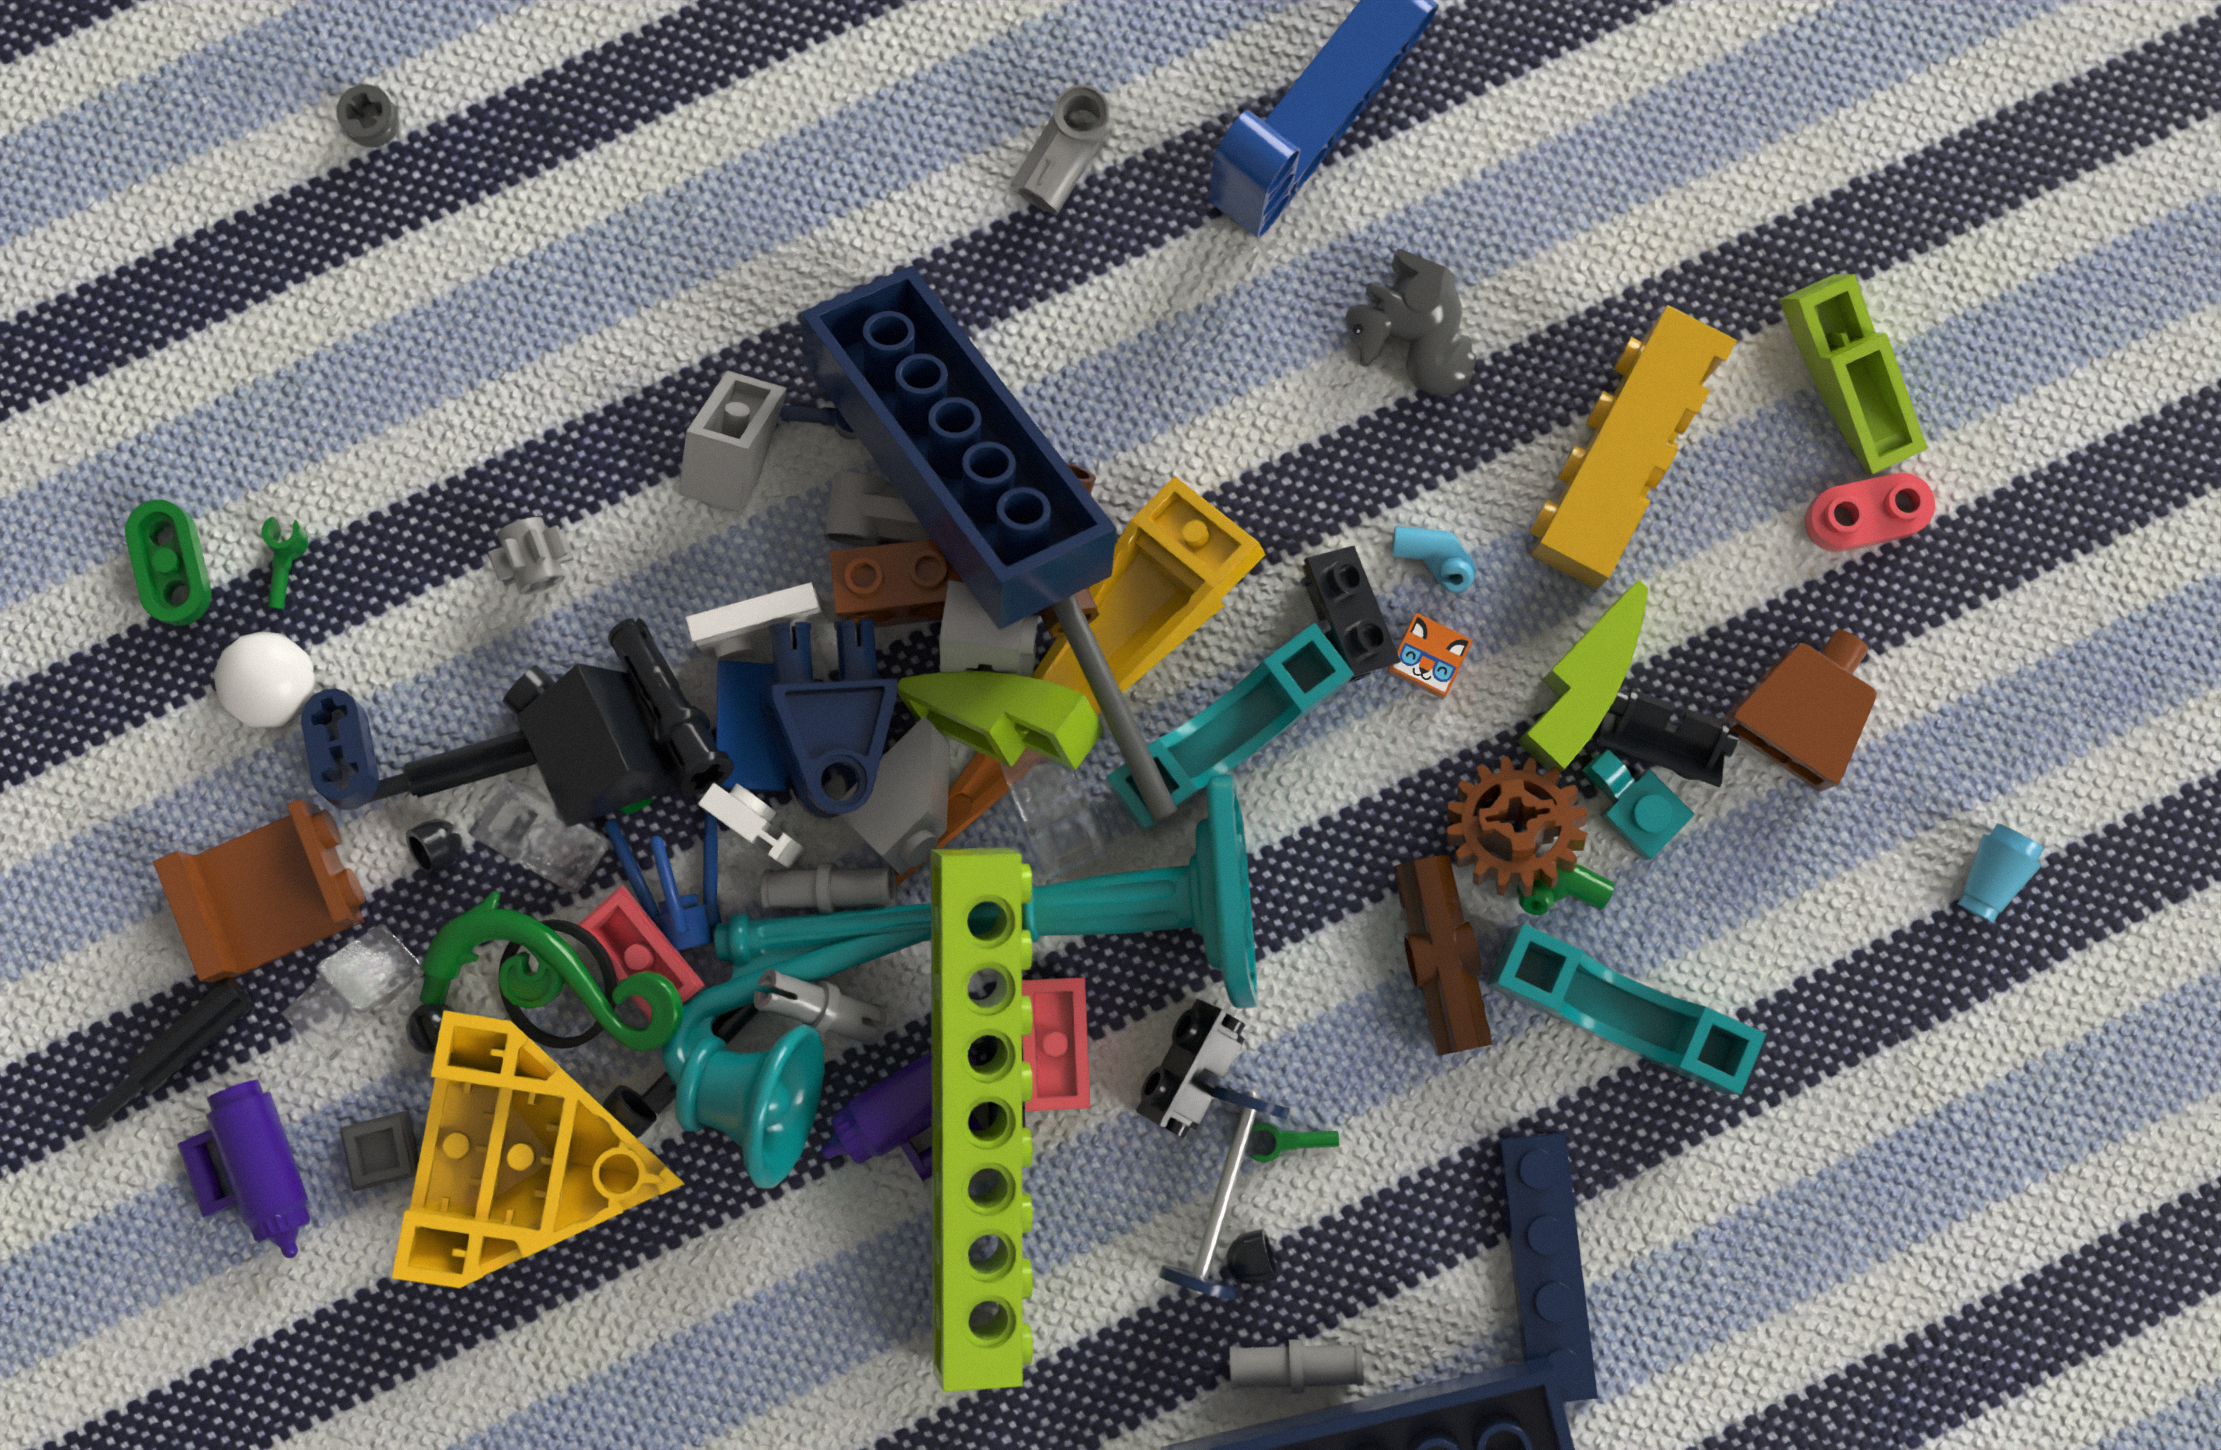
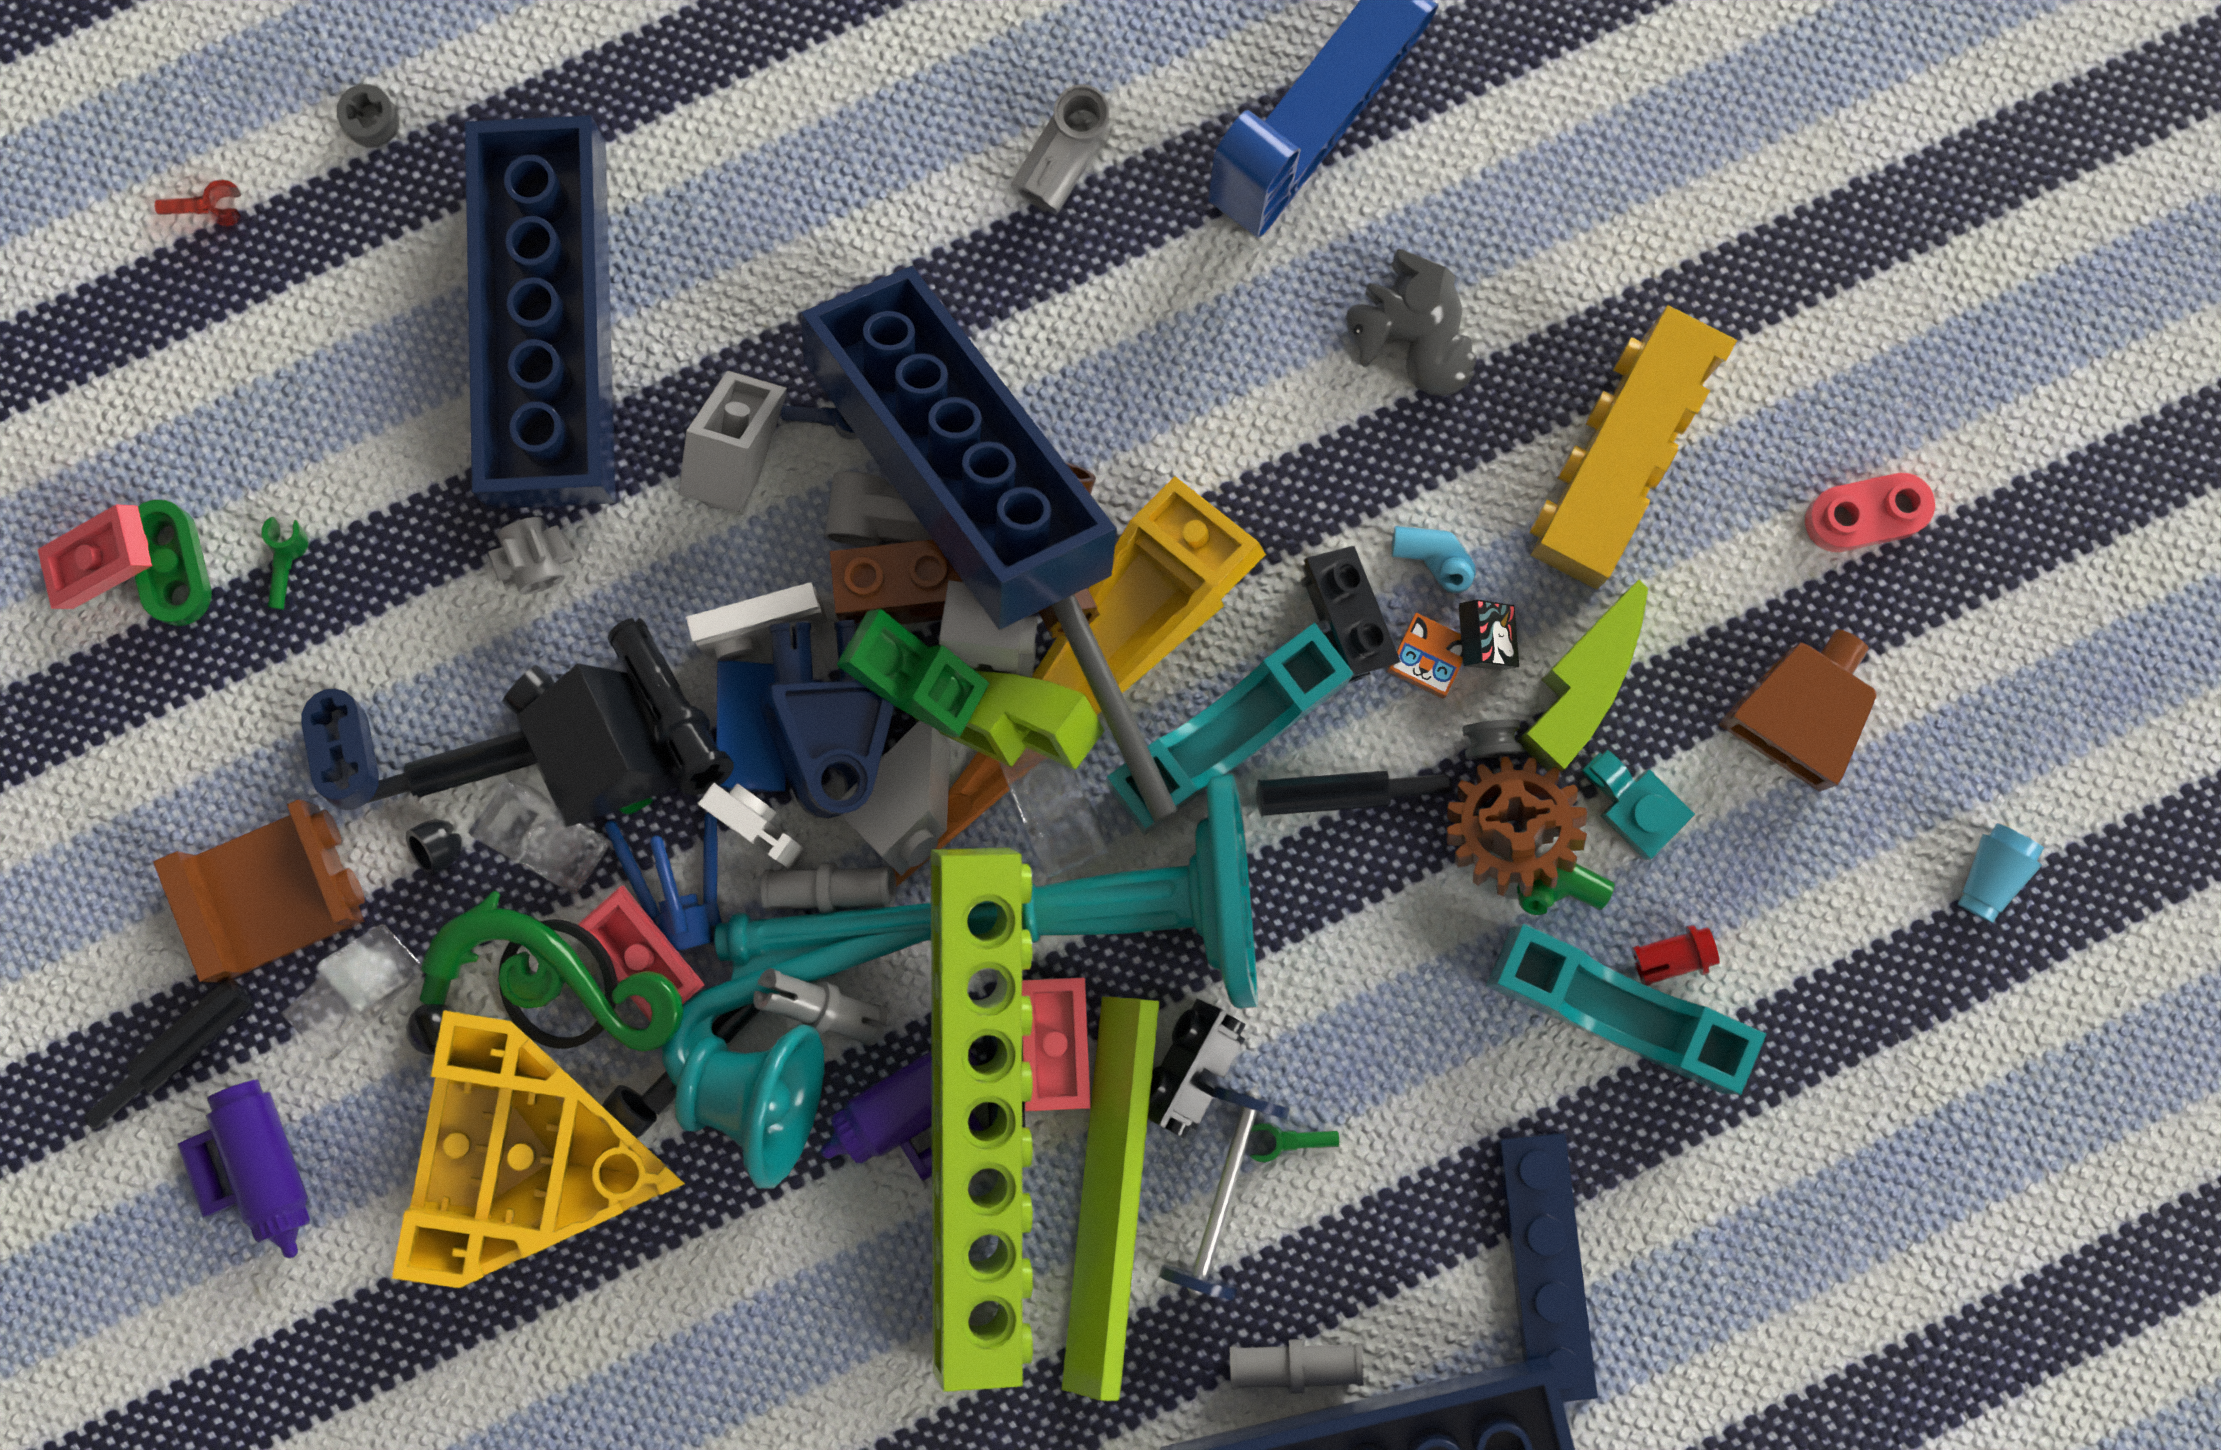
(94, 557): none -> coral plate
(204, 204): none -> clear red hand
(264, 679): white hair -> none
(380, 1150): dark grey tile -> none
(539, 313): none -> dark blue brick
(912, 676): none -> green slope
(1110, 1198): none -> lime tile
(1252, 1258): black hinge -> none
(1342, 791): none -> black axle
(1442, 955): reddish brown piece -> none
(1488, 635): none -> black tile
(1492, 739): none -> dark grey bush
(1676, 956): none -> red pin
(1693, 749): black hinge -> none
(1854, 371): lime slope -> none

